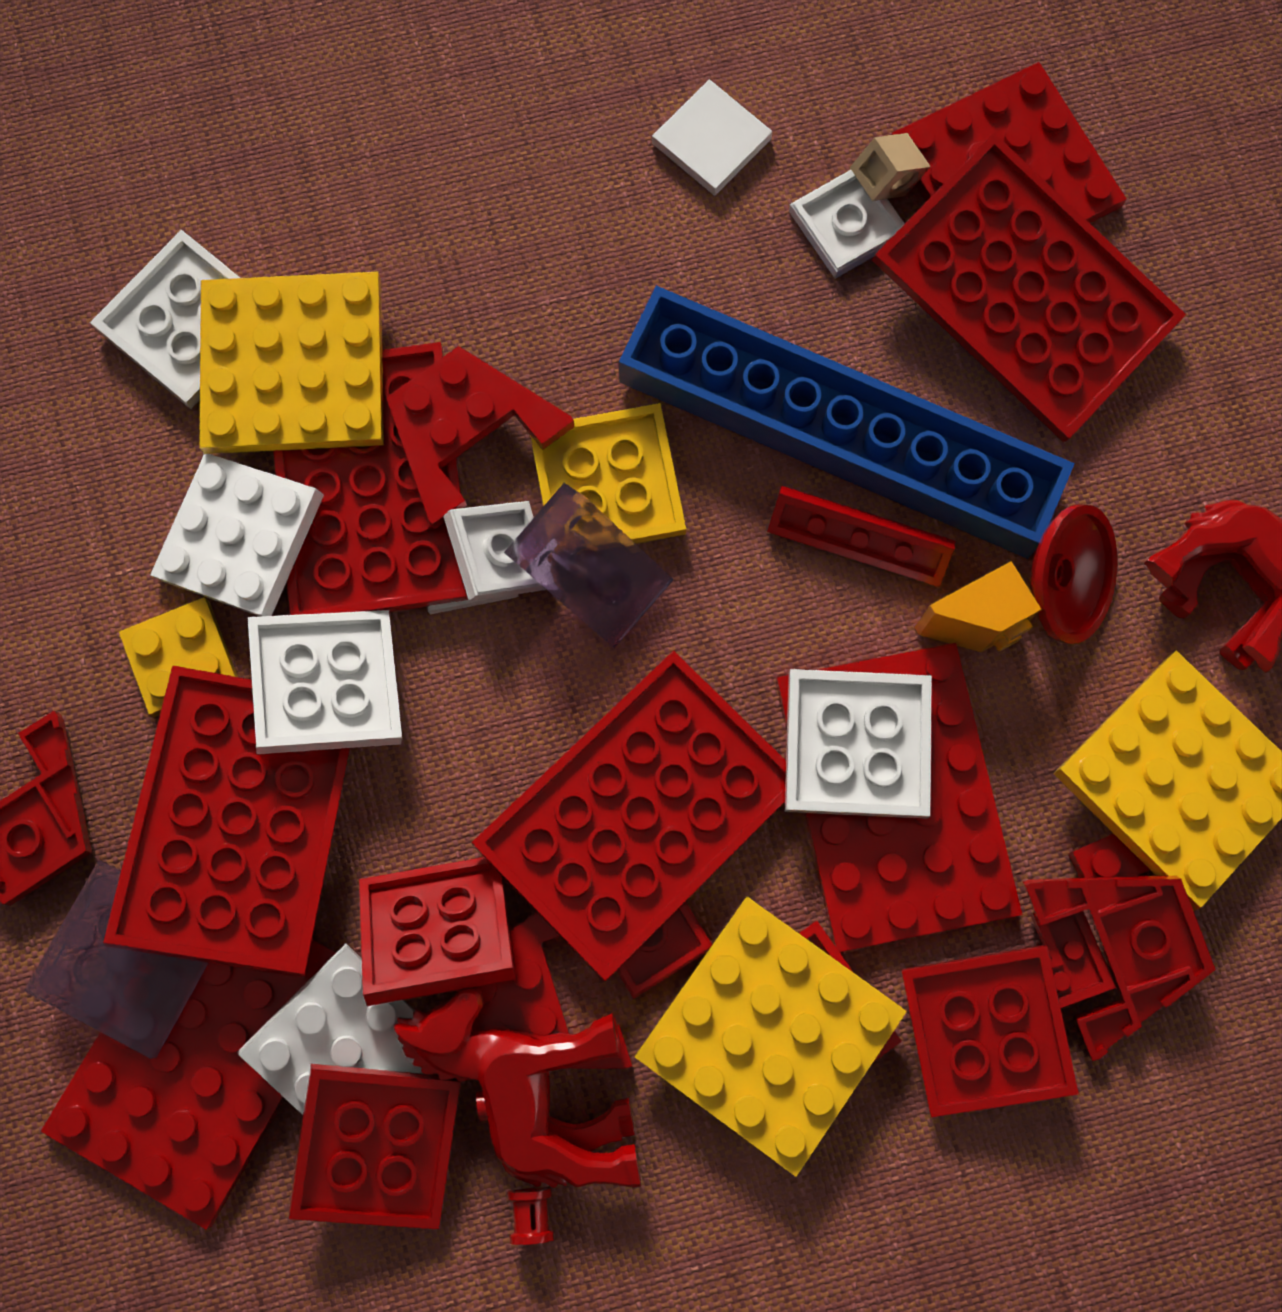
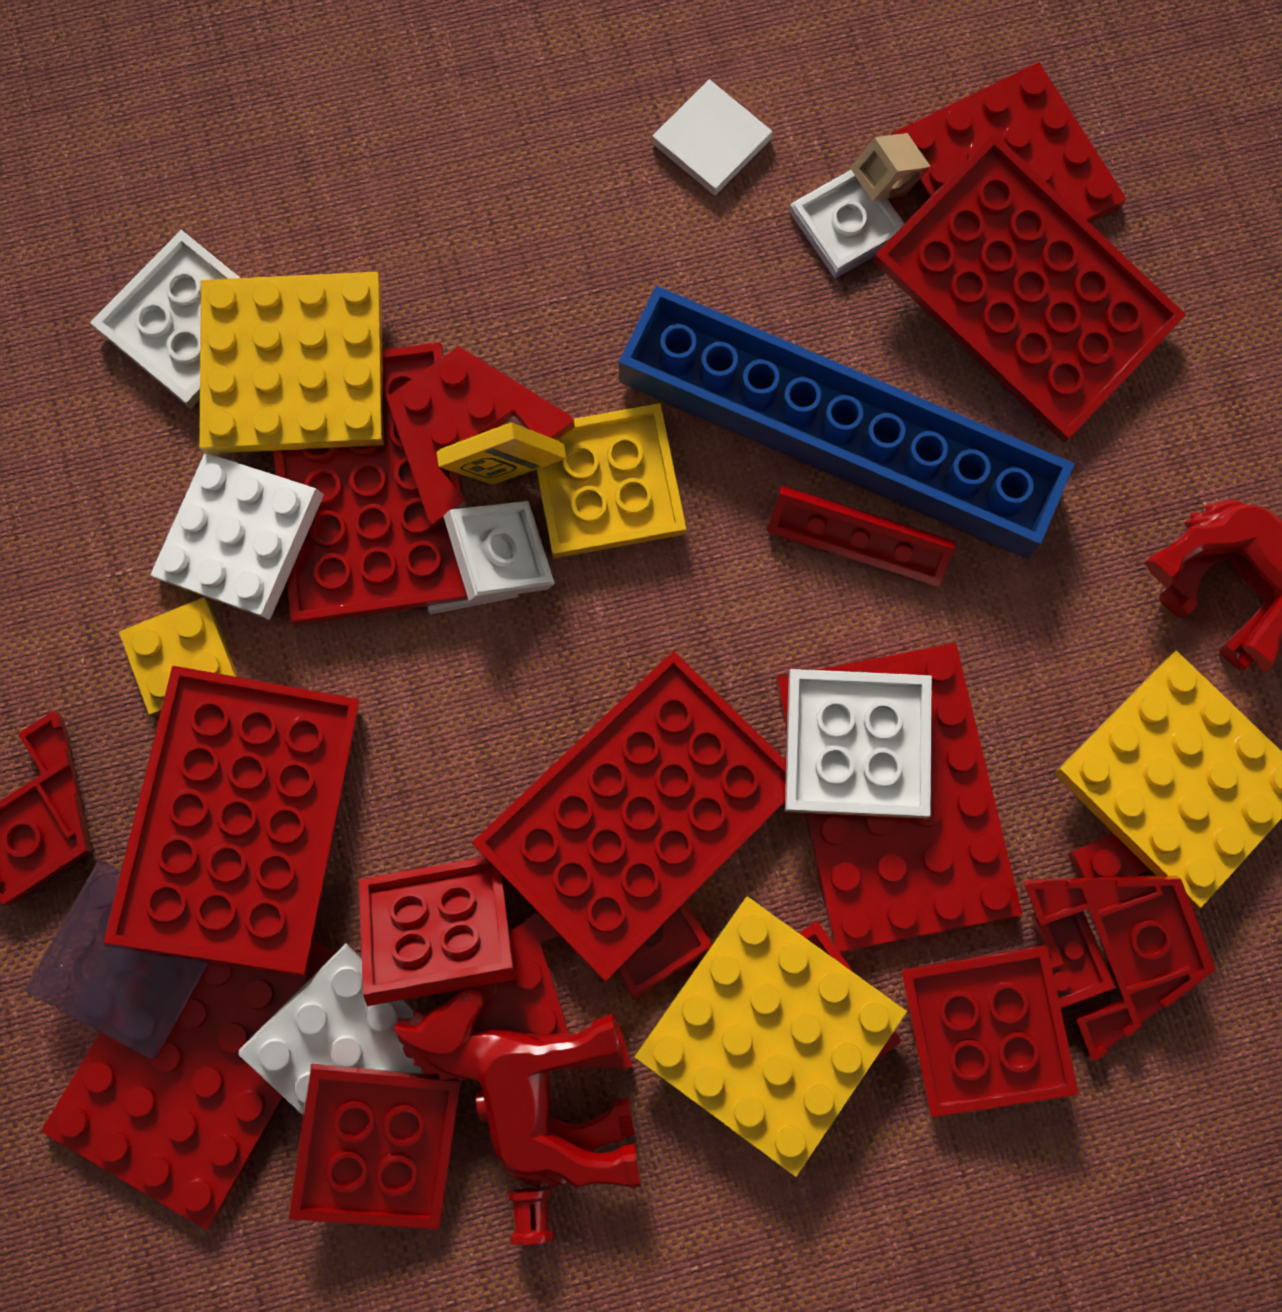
(323, 681): white plate -> none
(501, 454): none -> yellow tile
(589, 564): slope -> none
(983, 613): light orange slope -> none
(1075, 573): red dish -> none

